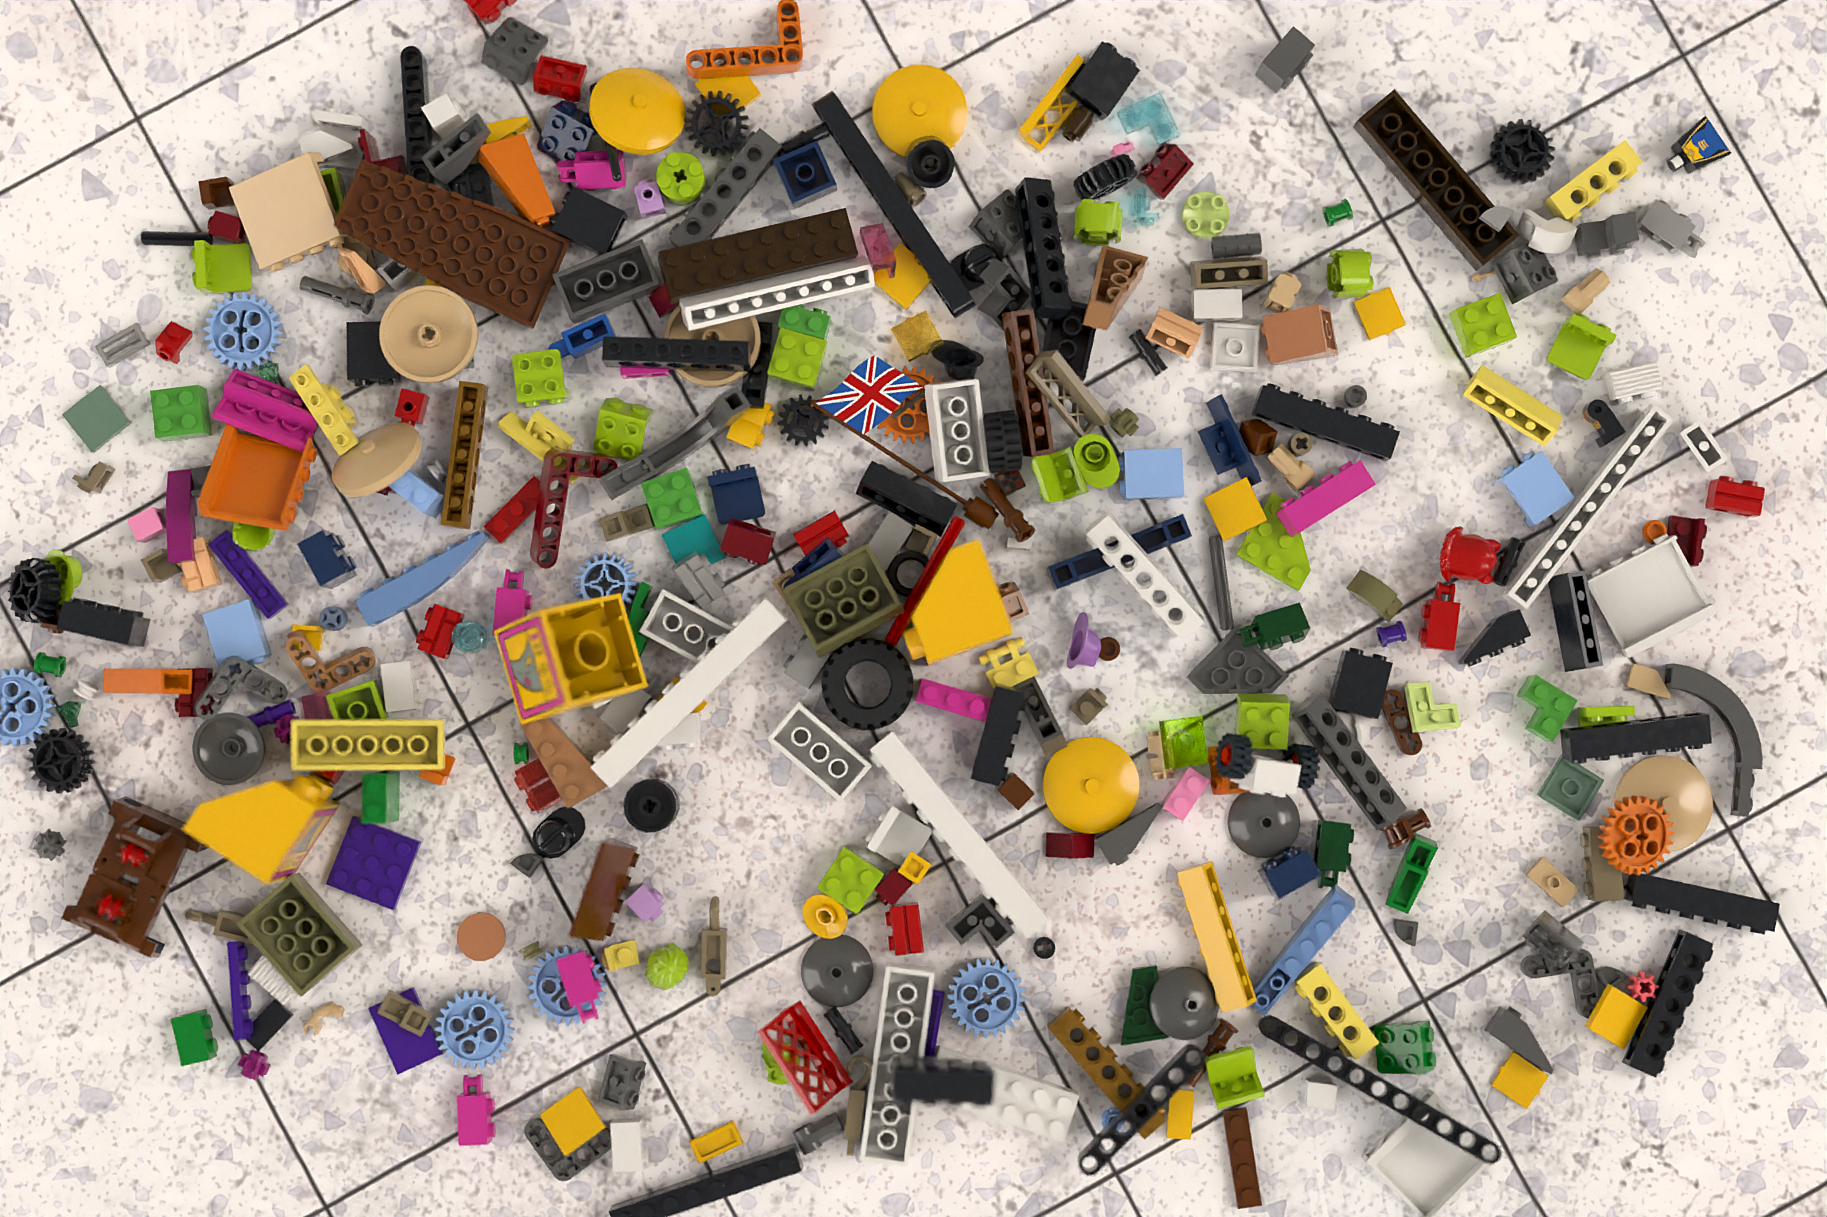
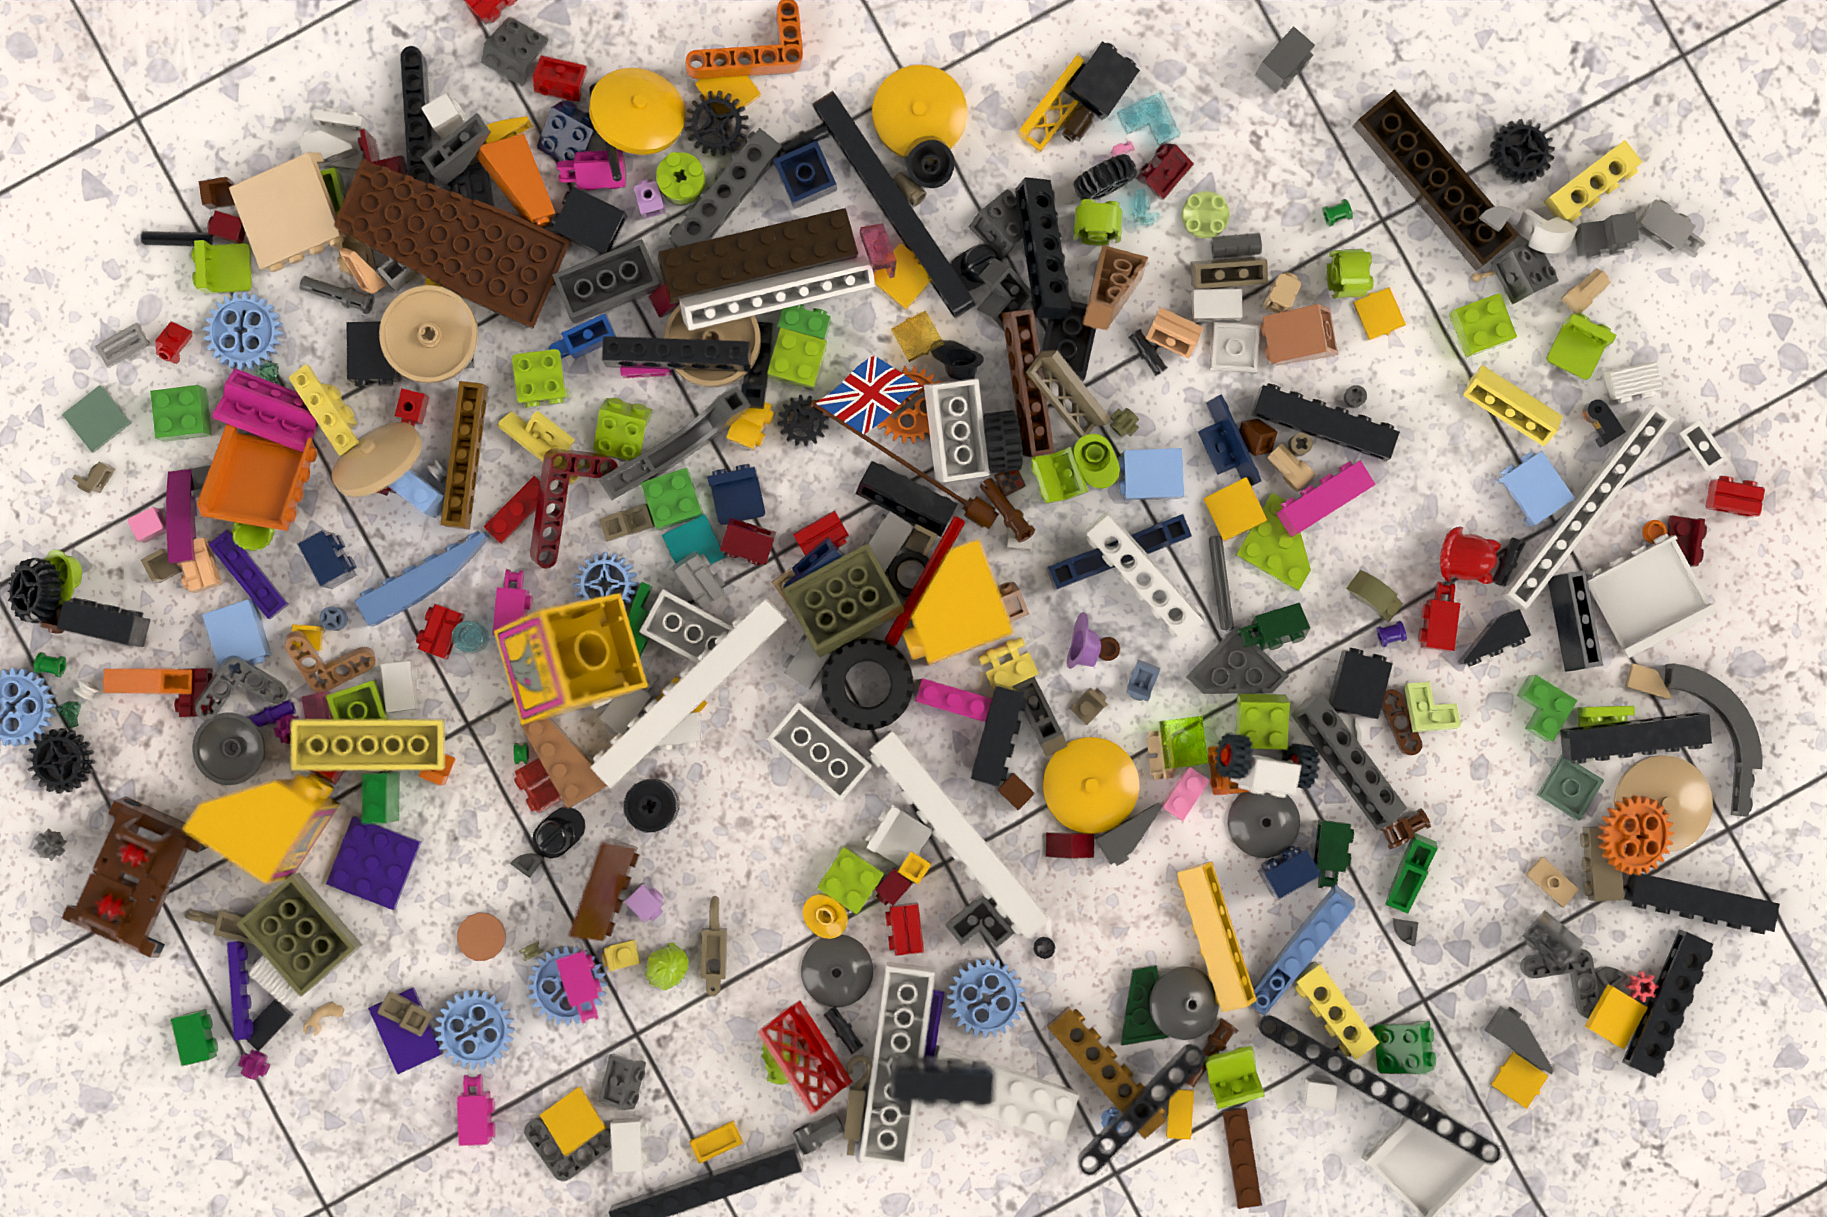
(1142, 681): none -> sand blue bracket
(1698, 148): torso -> none

